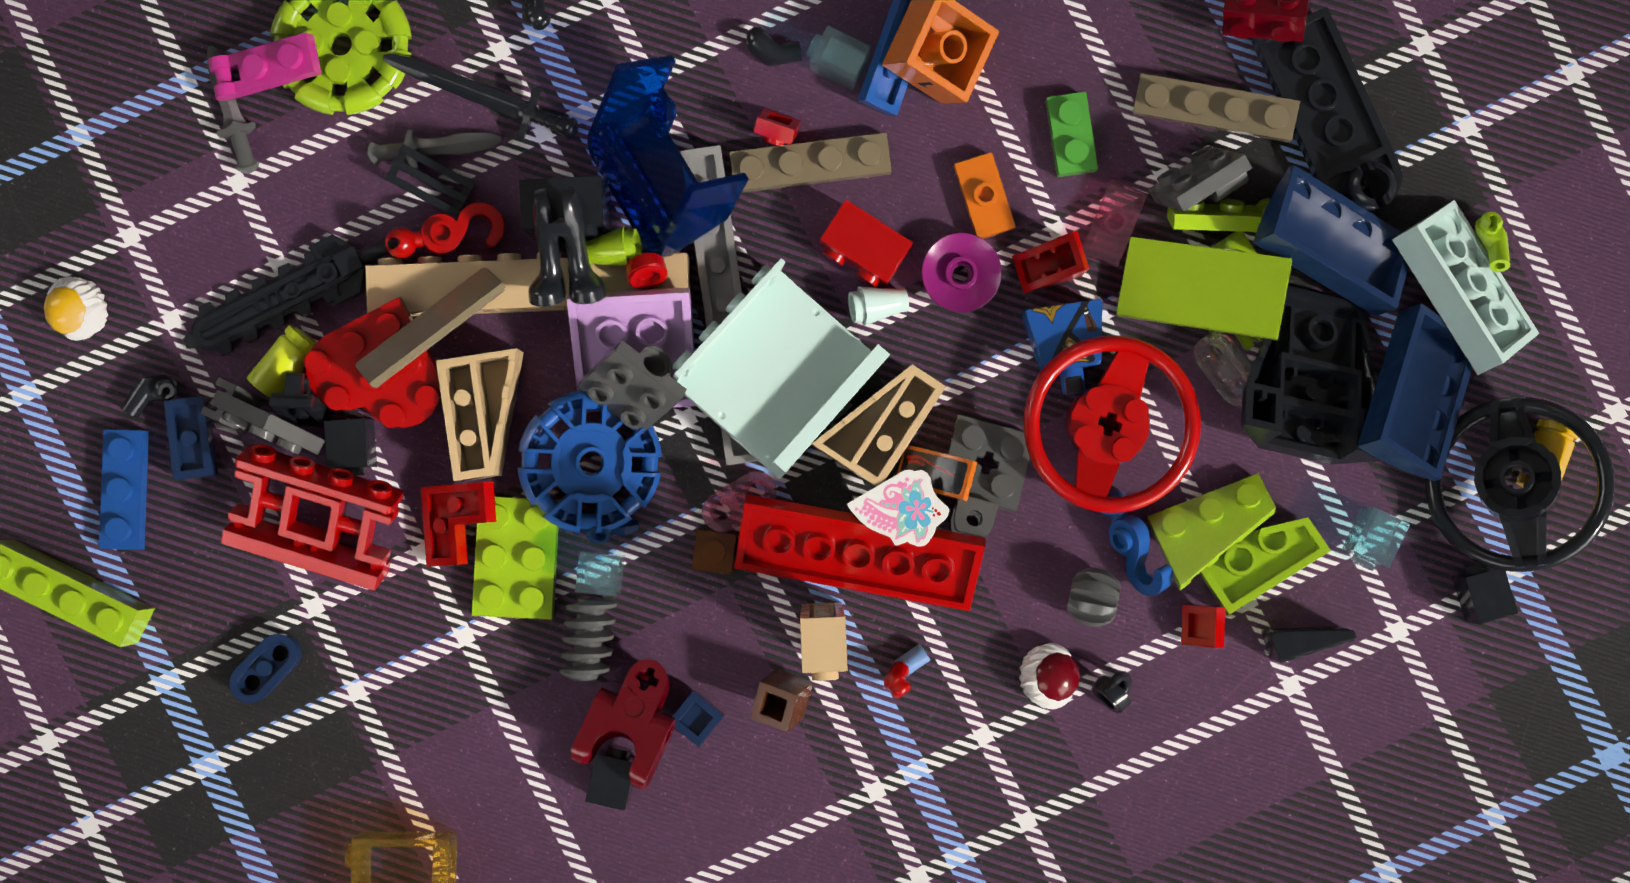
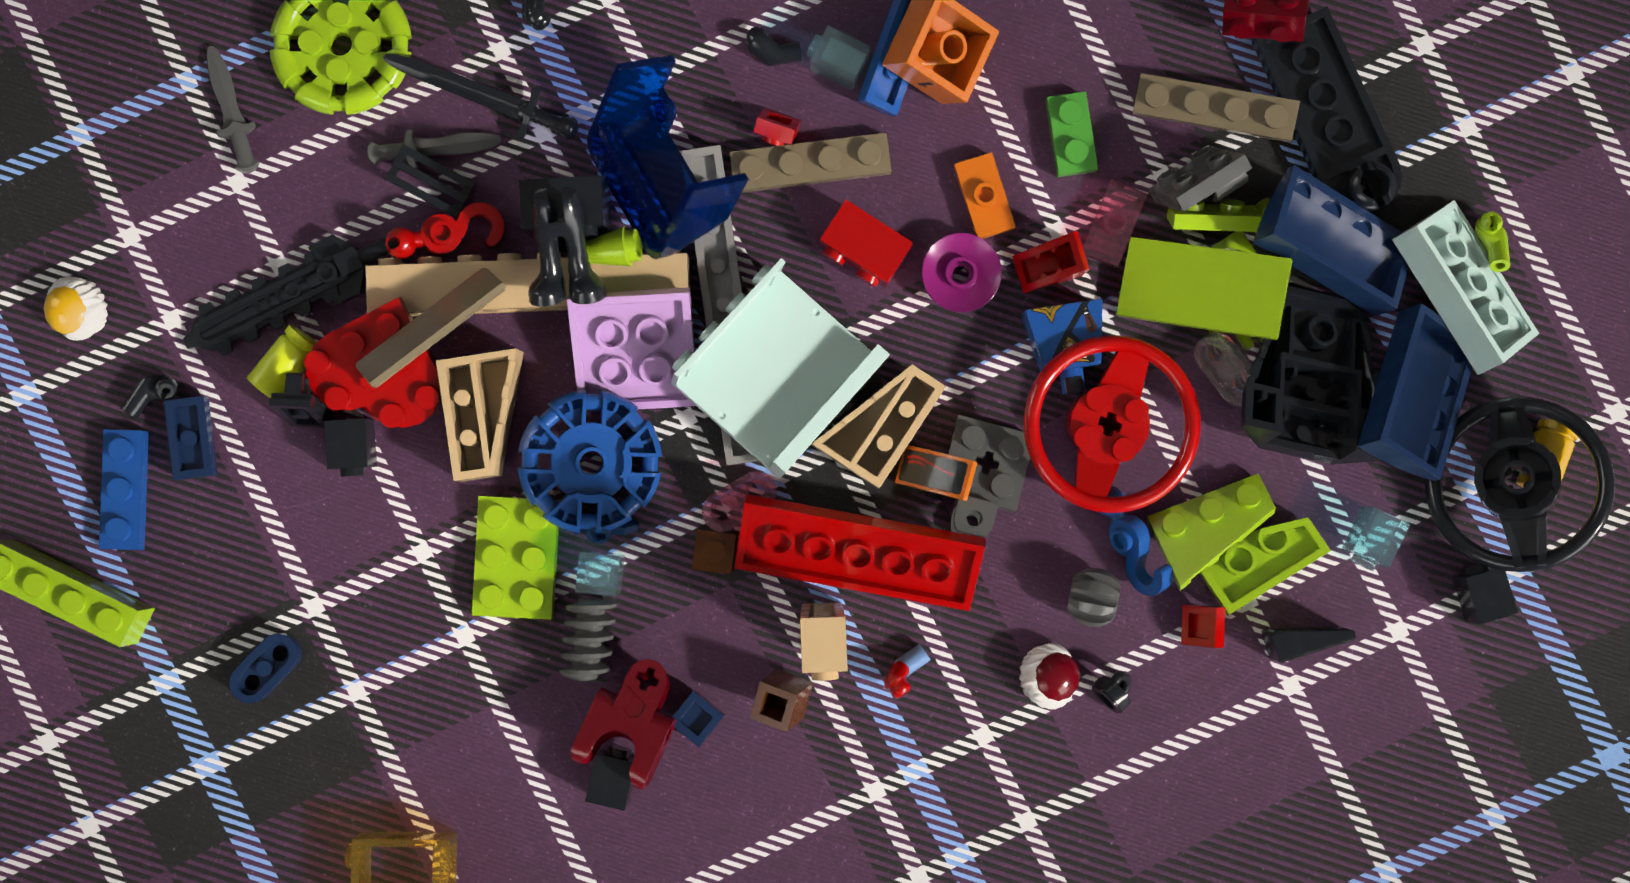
(242, 412): dark grey plate -> none
(265, 66): dark pink plate -> none
(303, 543): red fence -> none
(445, 515): red plate -> none
(634, 384): dark grey plate -> none
(646, 271): red tile -> none
(874, 304): light aqua cone -> none
(902, 508): sticker -> none

